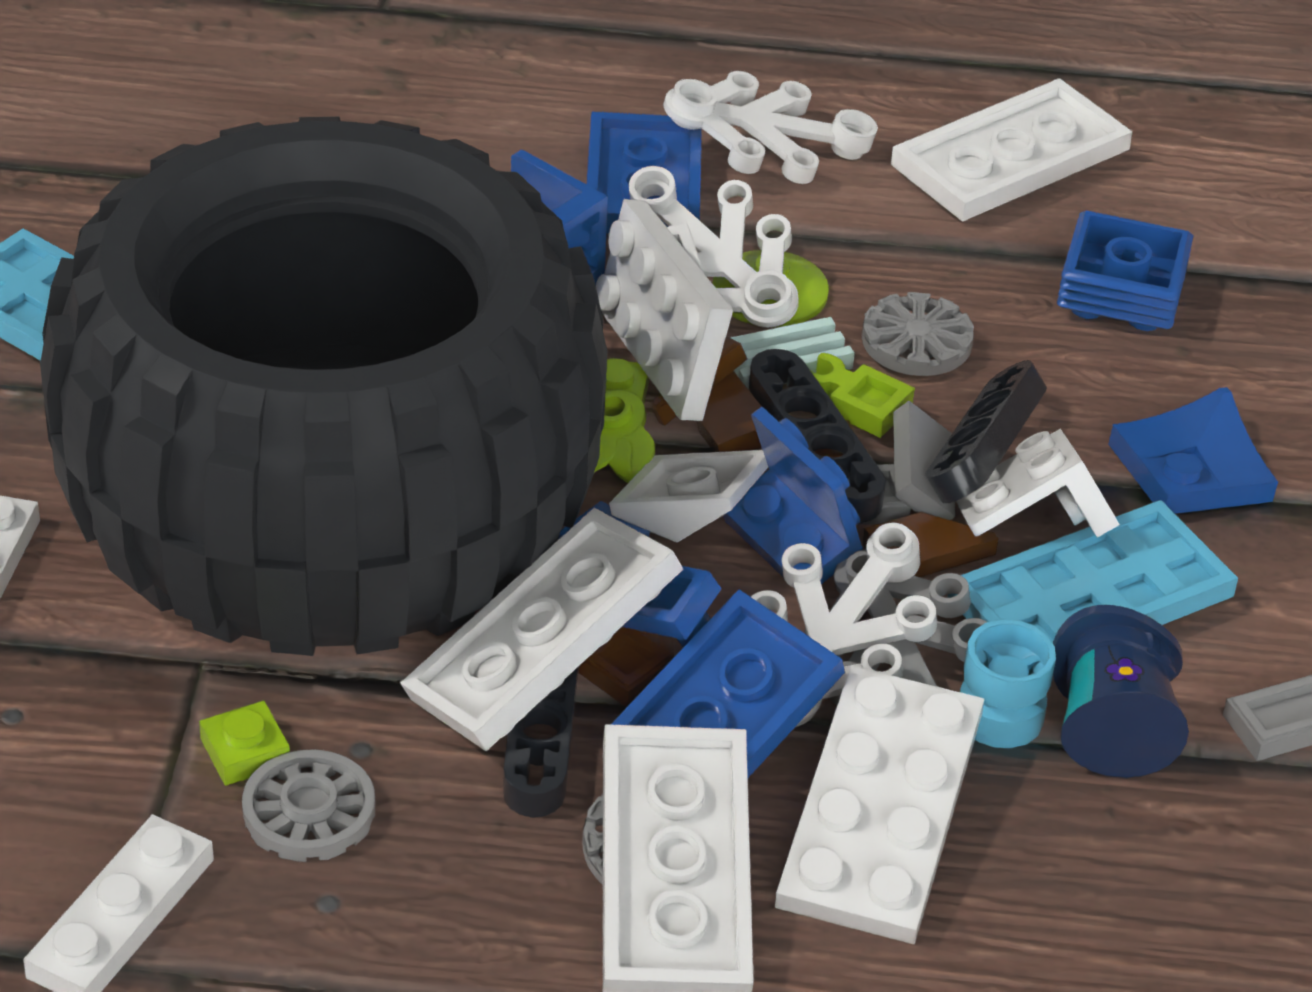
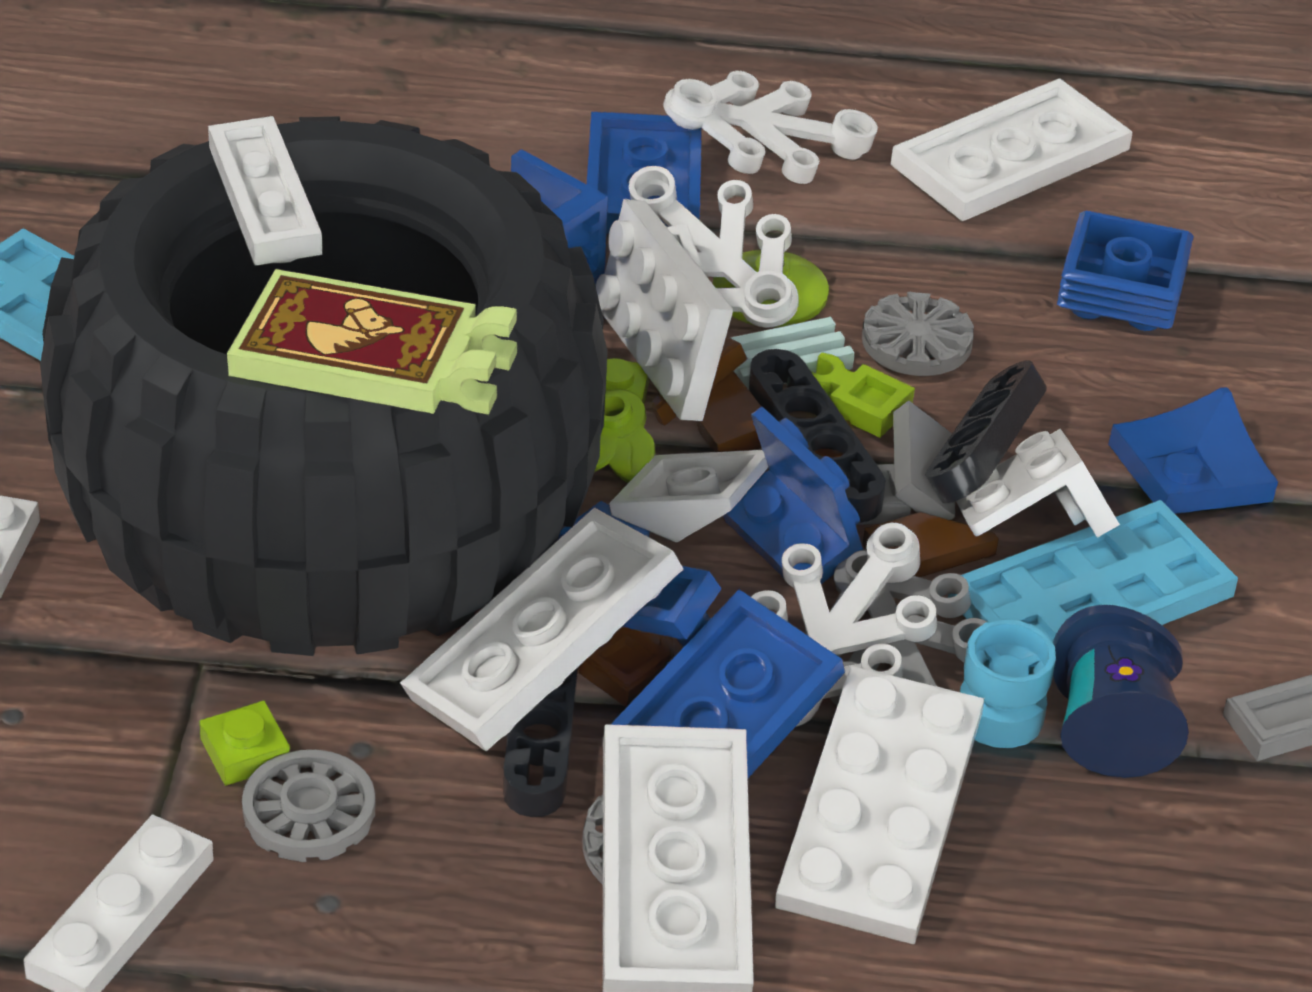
(265, 191): none -> white plate
(373, 344): none -> tile

